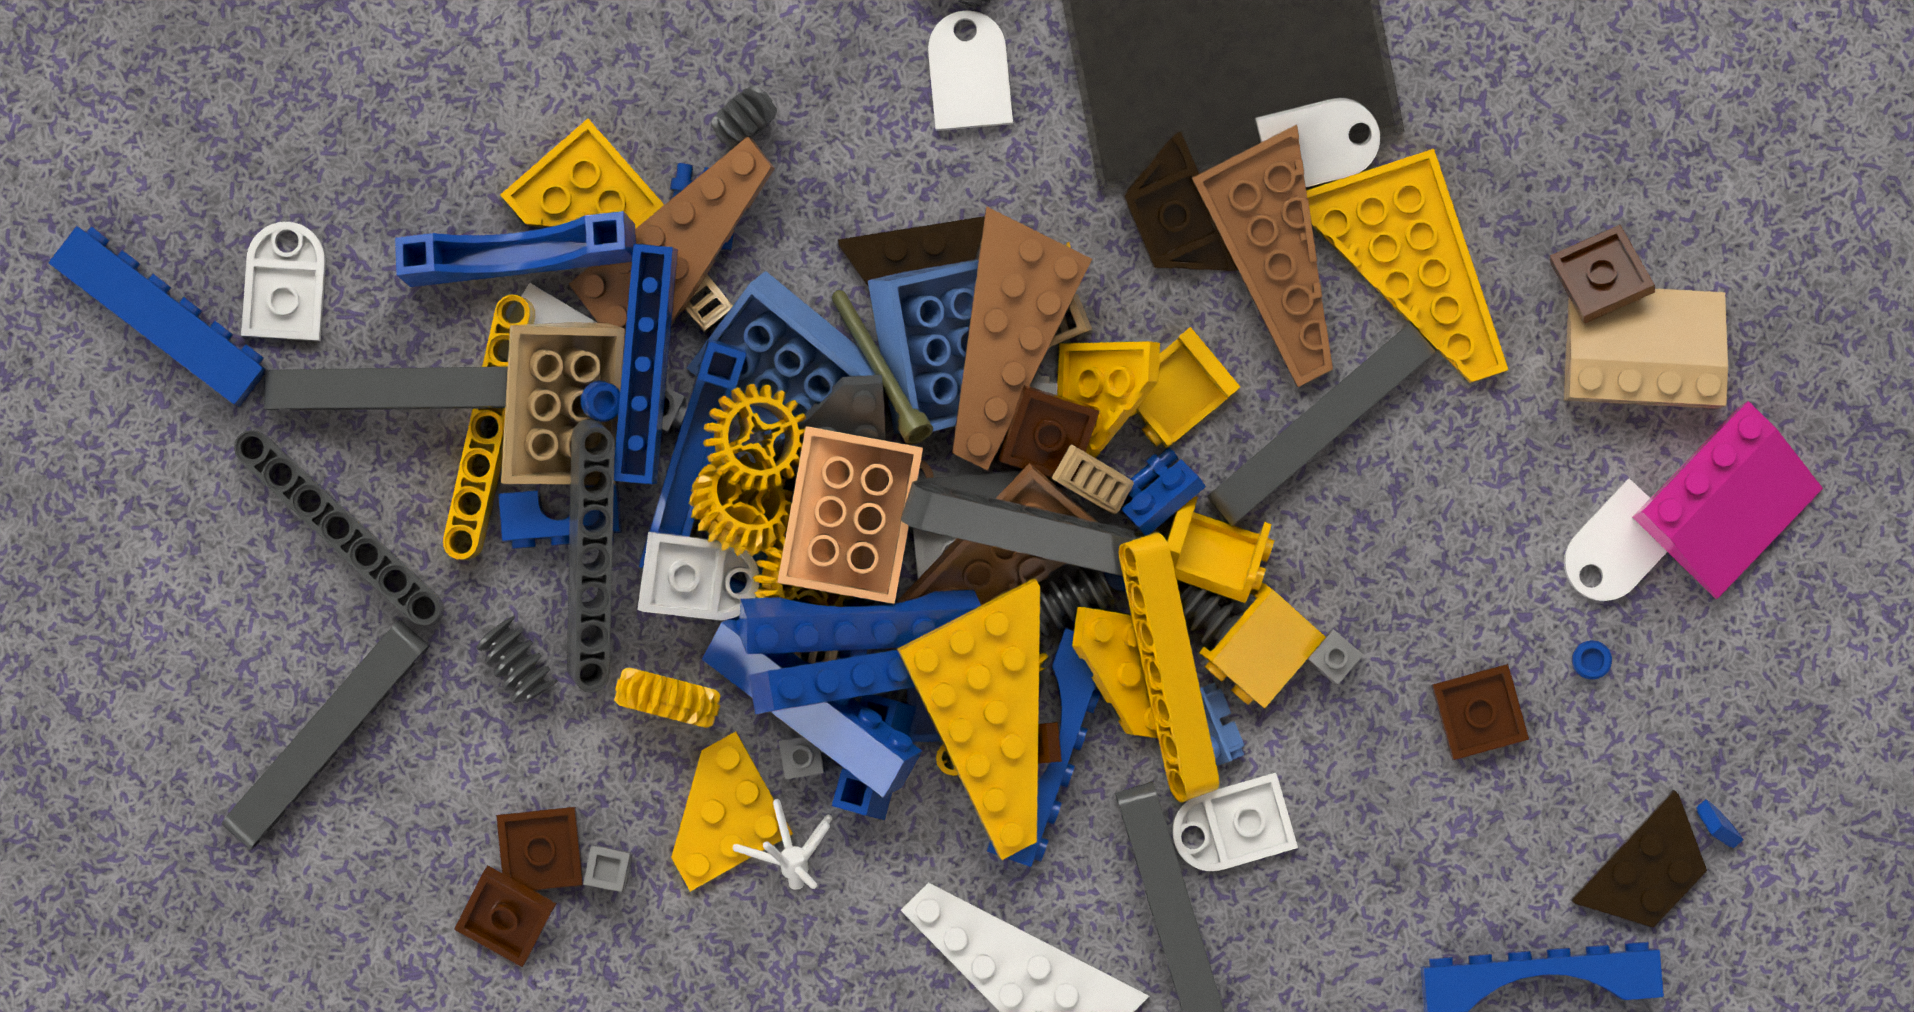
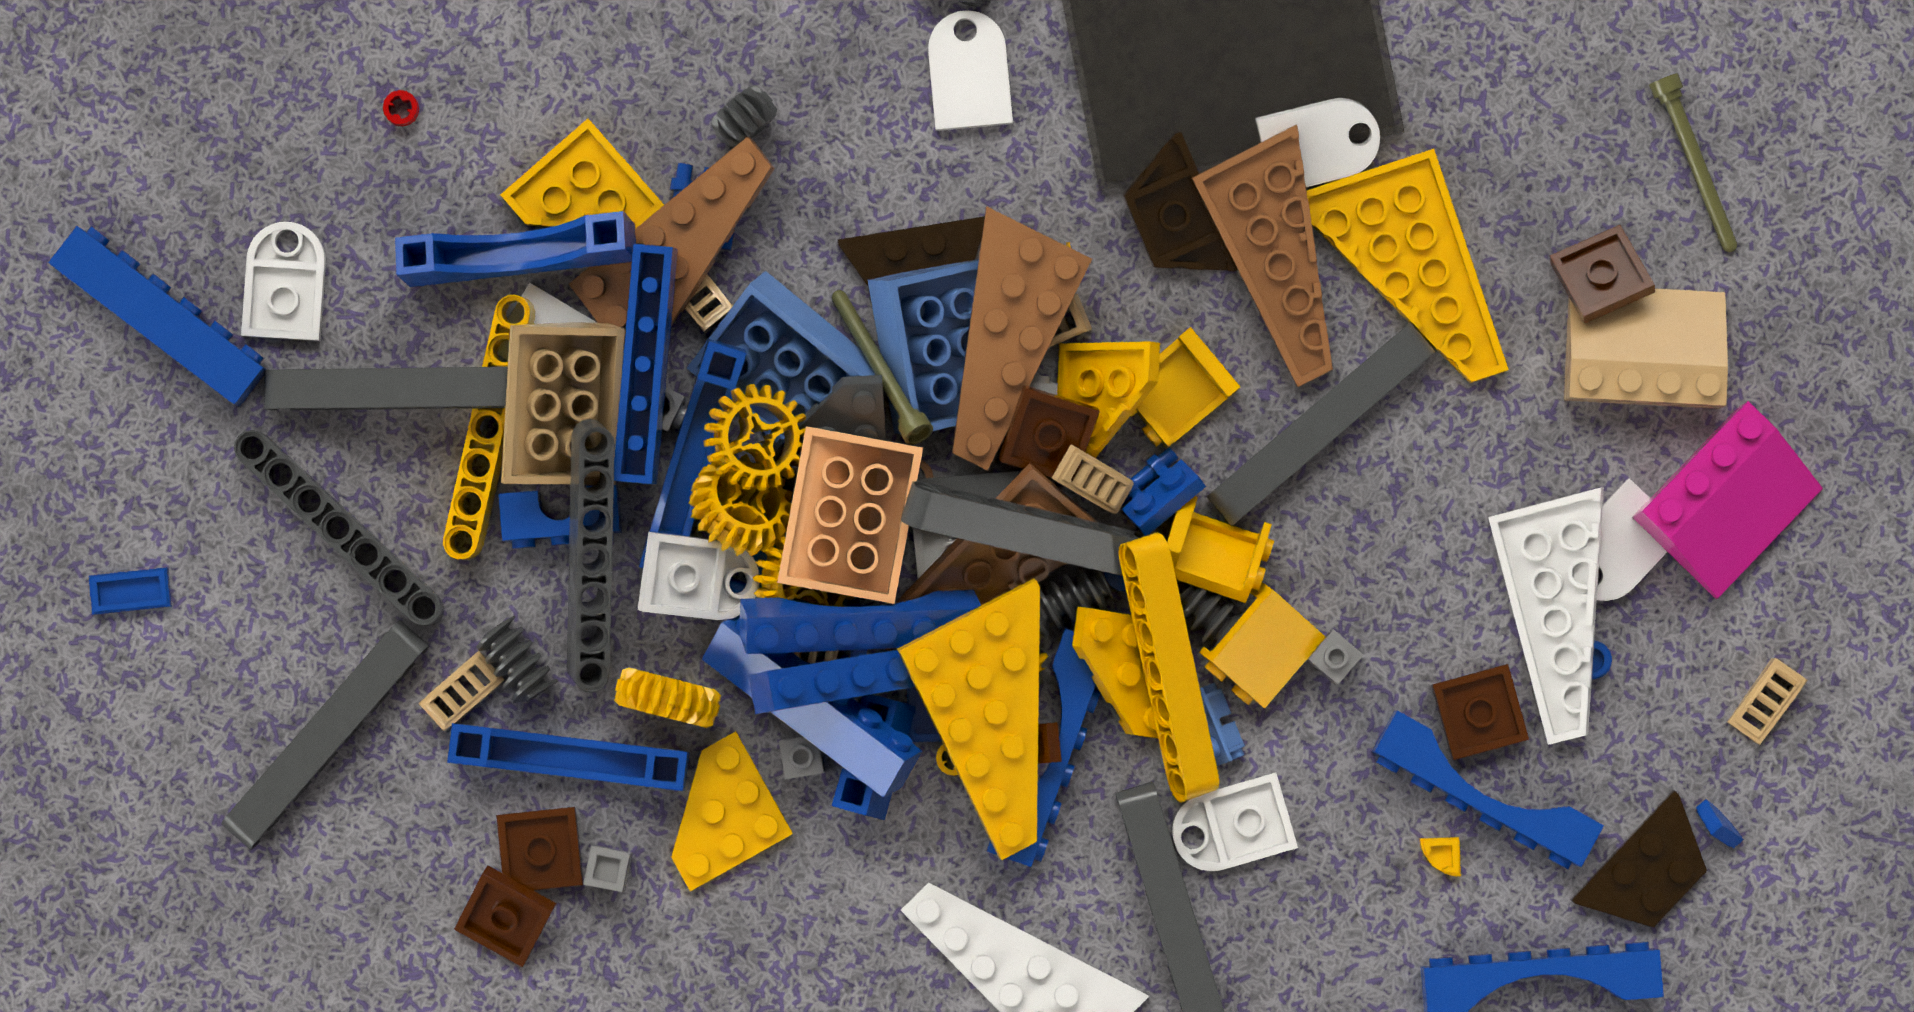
(130, 591): none -> blue tile
(405, 97): none -> red bush
(438, 715): none -> tan slope
(568, 757): none -> blue arch
(600, 401): blue tile -> none
(793, 858): white plant -> none
(1414, 749): none -> blue arch
(1443, 854): none -> yellow tile
(1552, 585): none -> white wing
(1669, 93): none -> olive piece
(1764, 679): none -> tan slope

